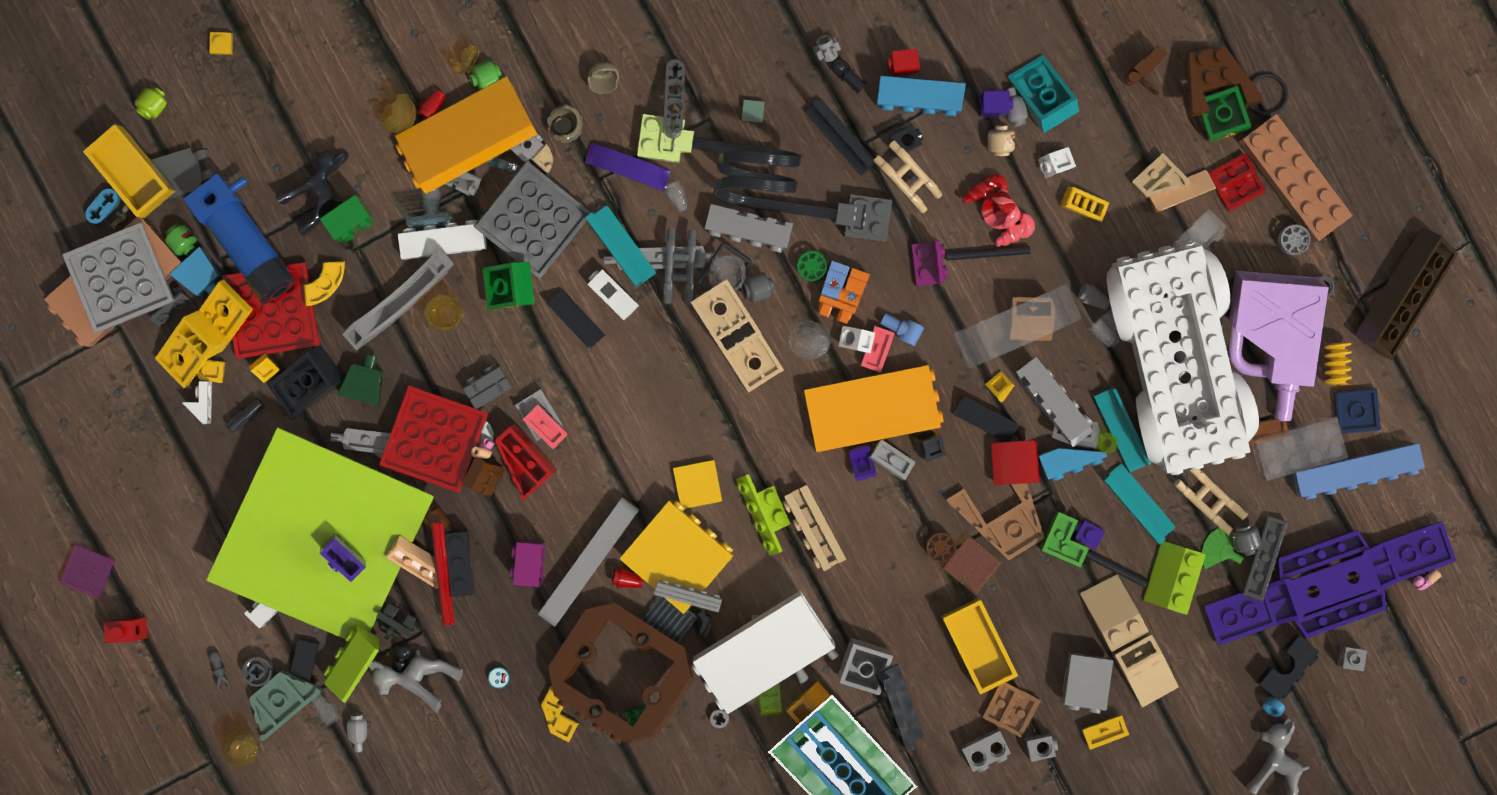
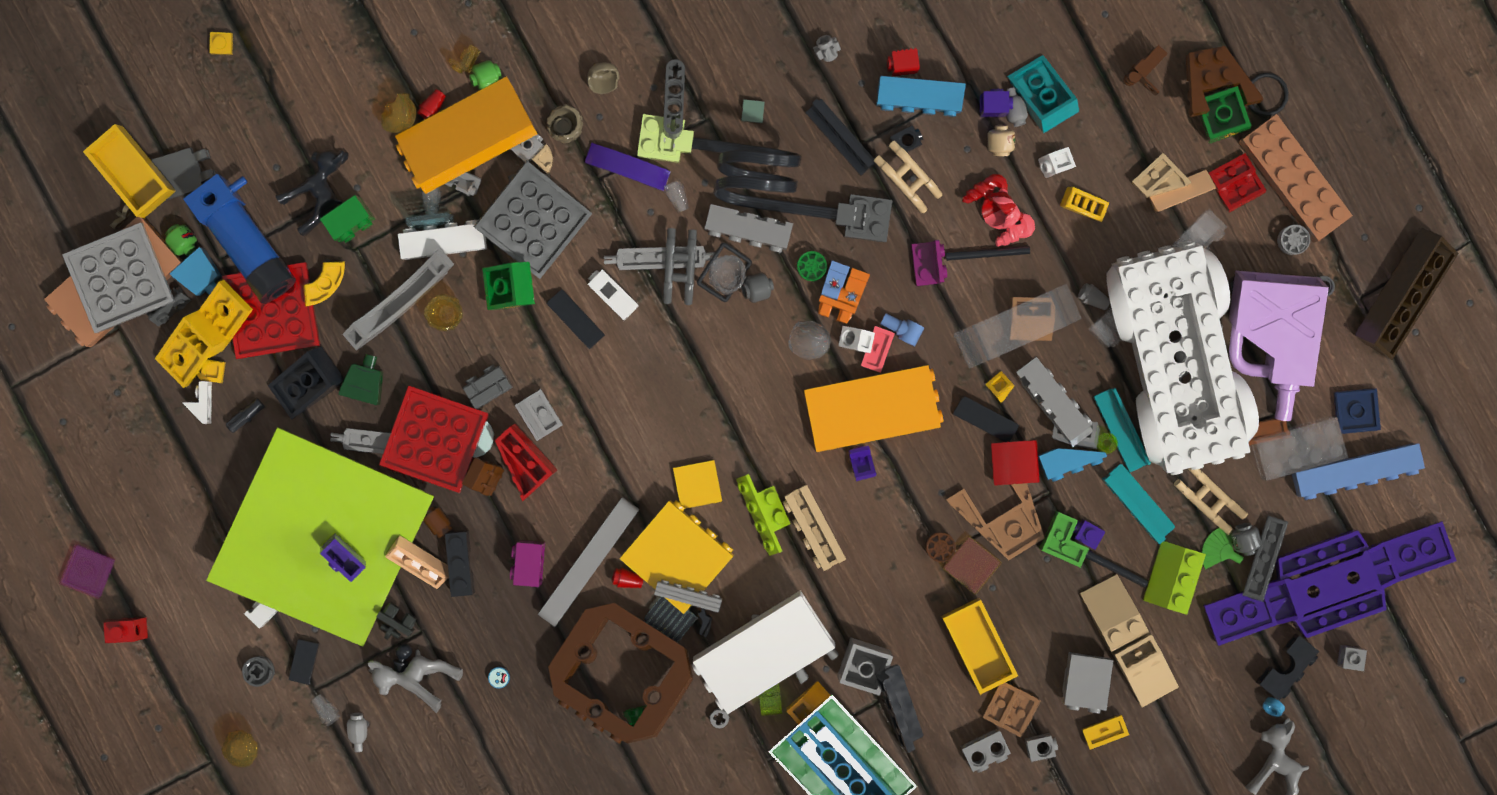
(99, 202): dark azure beam -> none
(150, 103): lime head -> none
(218, 670): dark grey piece -> none
(264, 368): yellow plate -> none
(280, 701): sand green wing -> none
(351, 662): lime slope -> none
(442, 573): red axle -> none
(484, 450): light nougat arm -> none
(495, 162): clear light blue tile -> none
(545, 426): coral plate -> none
(557, 723): yellow tile -> none
(621, 246): teal panel -> none
(737, 335): tan bracket -> none
(840, 67): black pin -> none
(892, 459): light grey plate -> none
(929, 445): black brick -> none
(1337, 364): yellow piece -> none
(1422, 583): arm -> none

